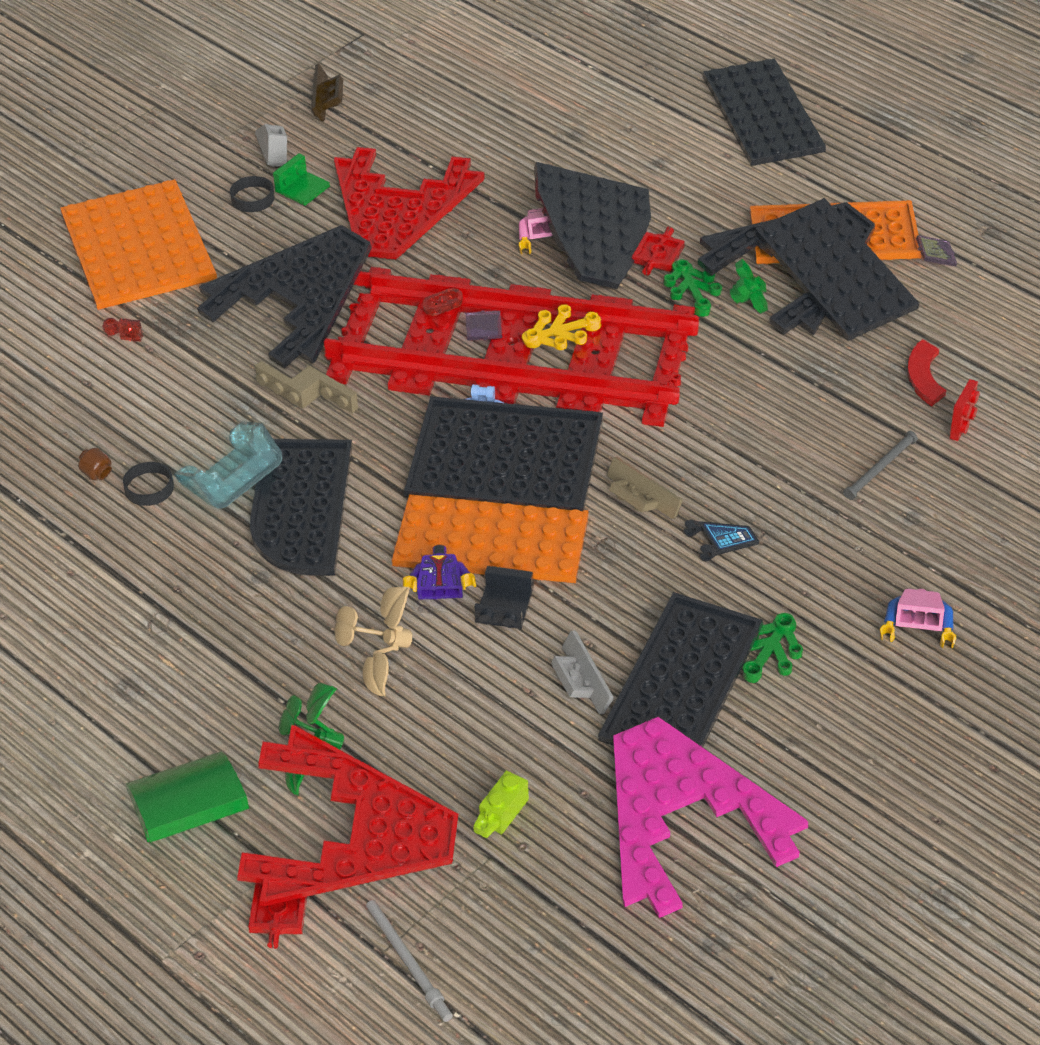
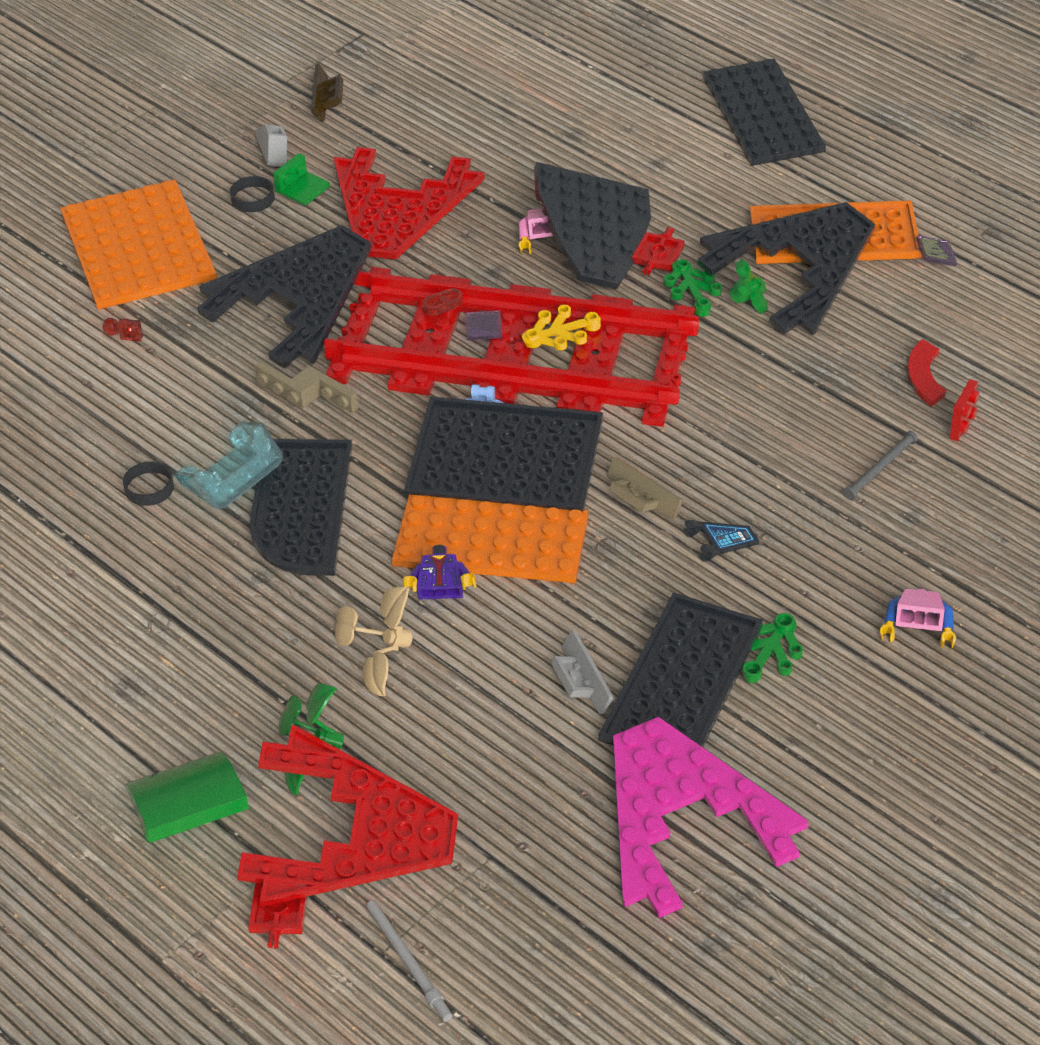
(94, 464): reddish brown head -> none
(502, 804): lime hinge -> none
(505, 597): black panel -> none
(836, 269): black plate -> none

